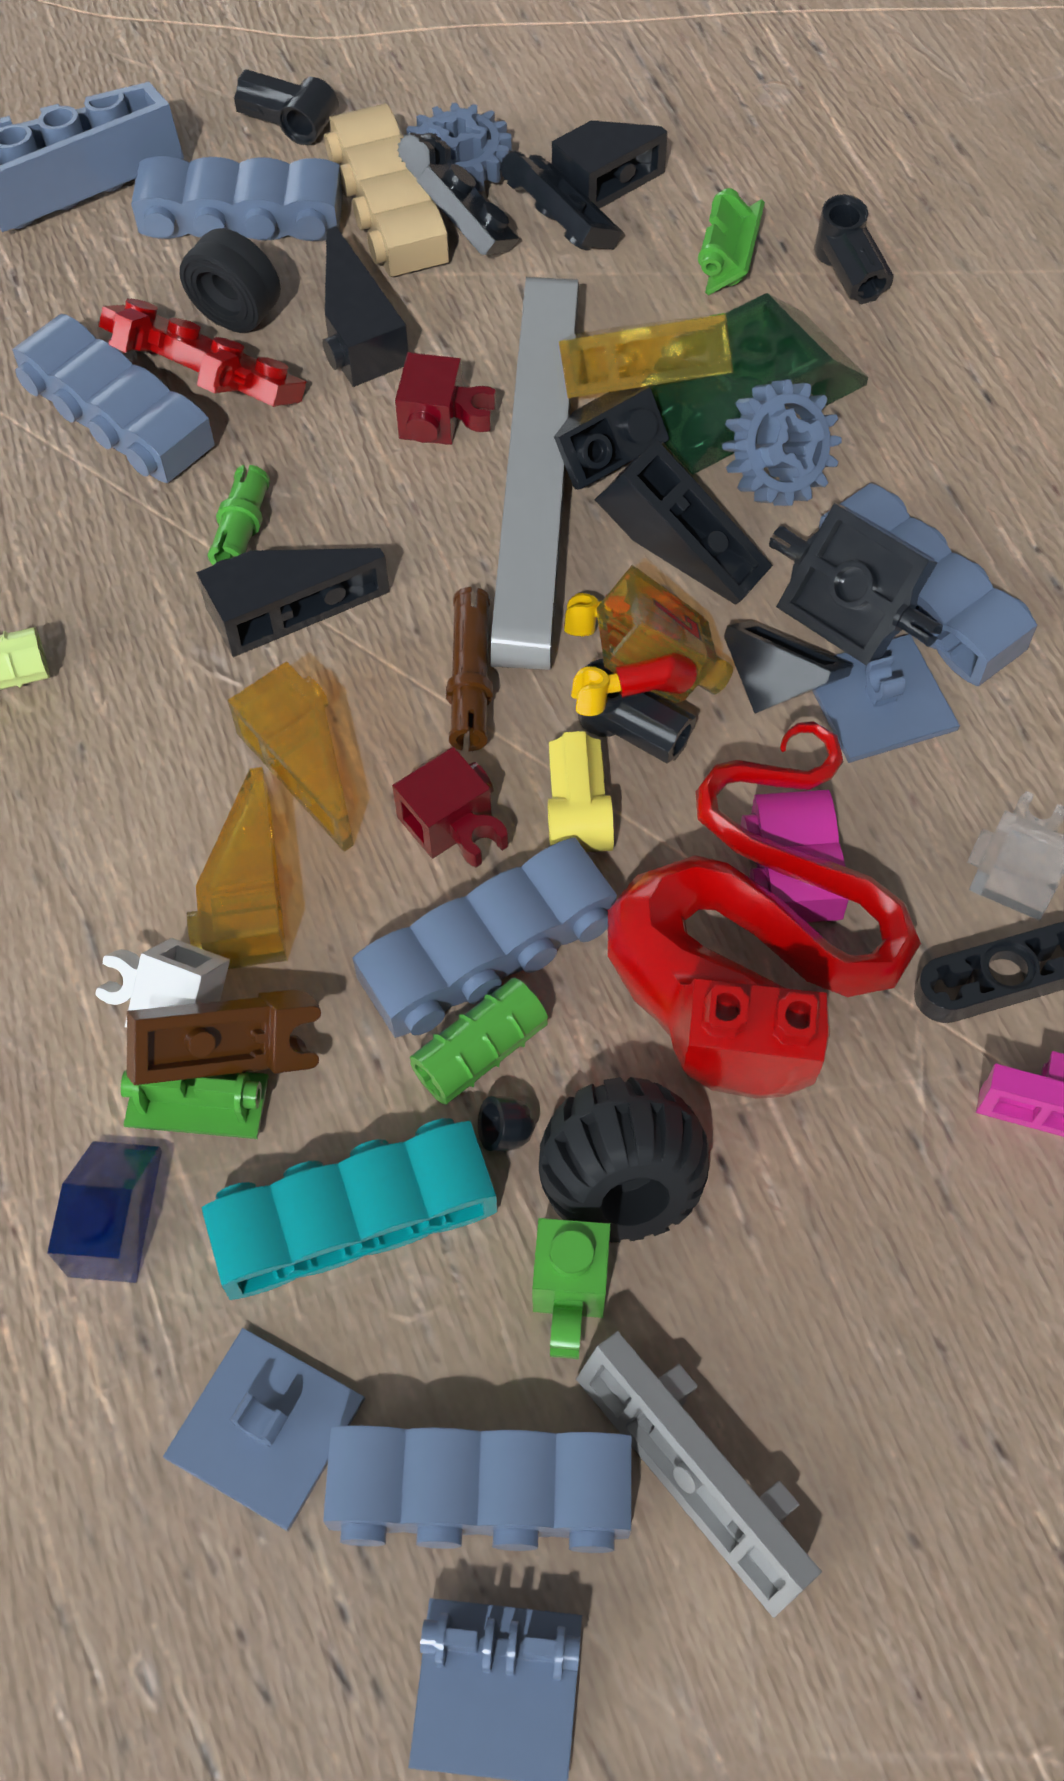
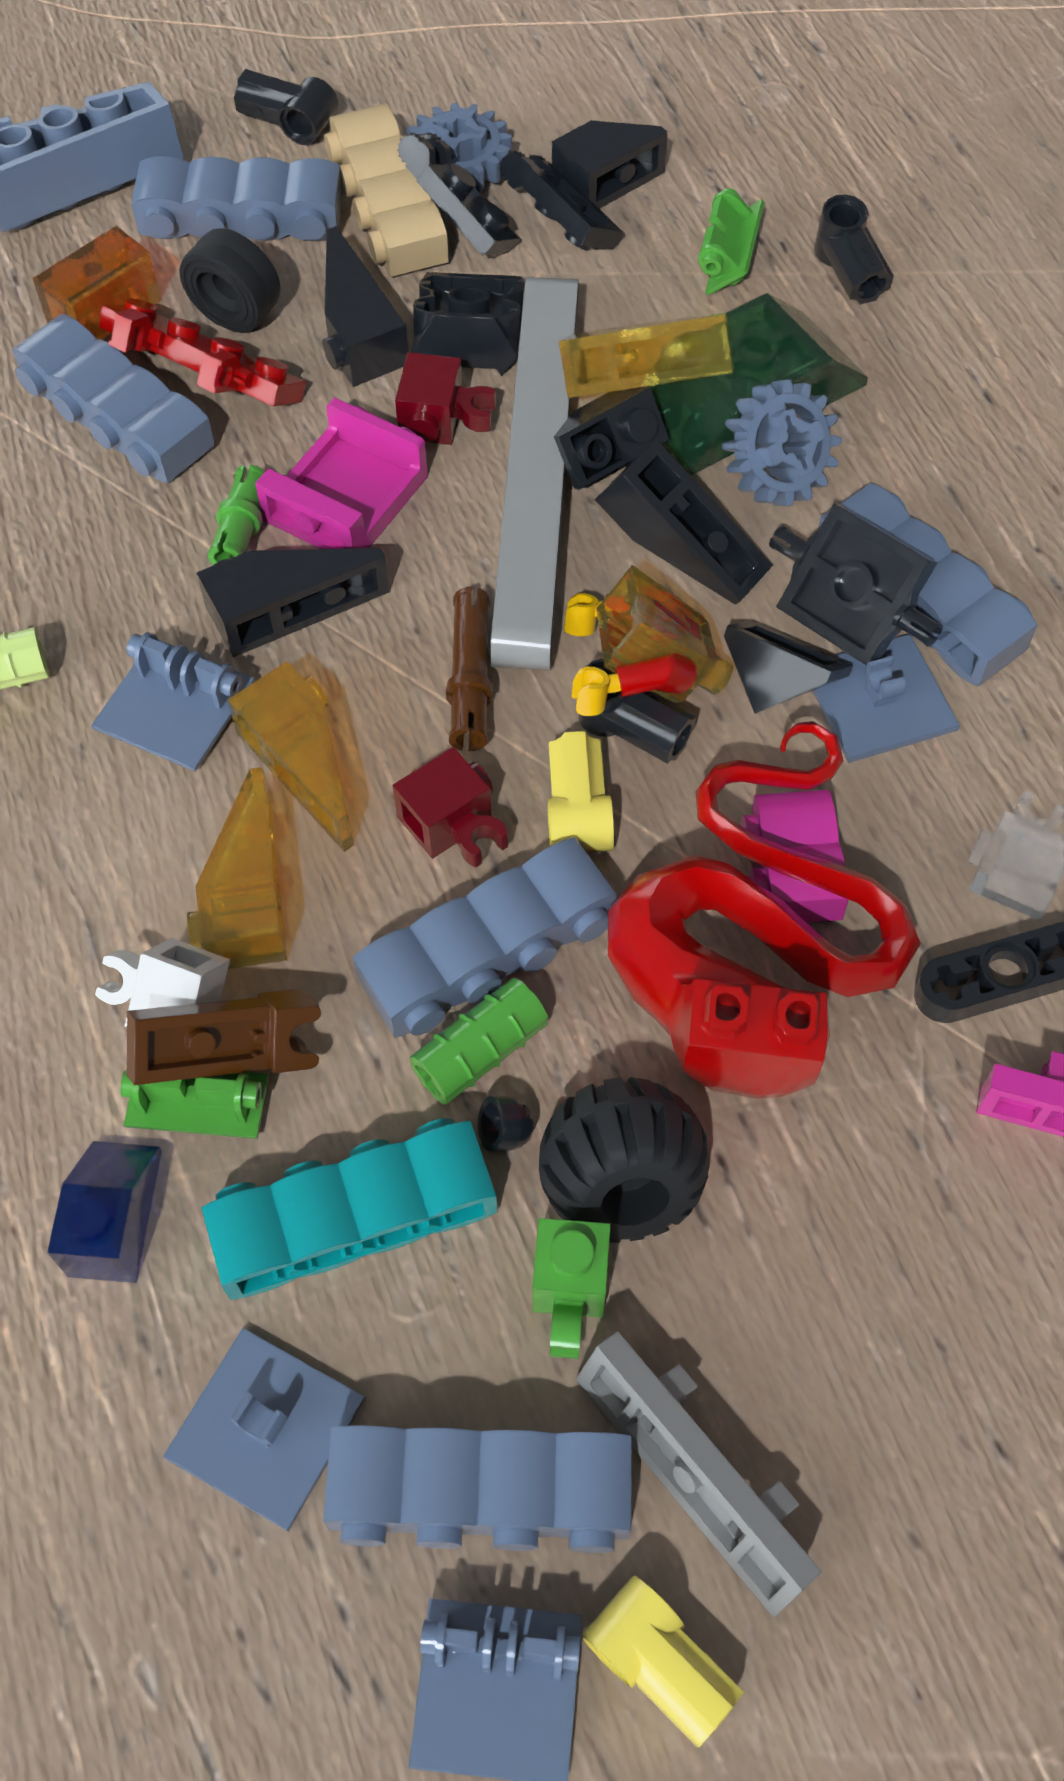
(95, 277): none -> clear orange brick
(171, 701): none -> sand blue hinge
(346, 482): none -> dark pink panel
(469, 318): none -> black slope
(646, 1648): none -> light yellow piece

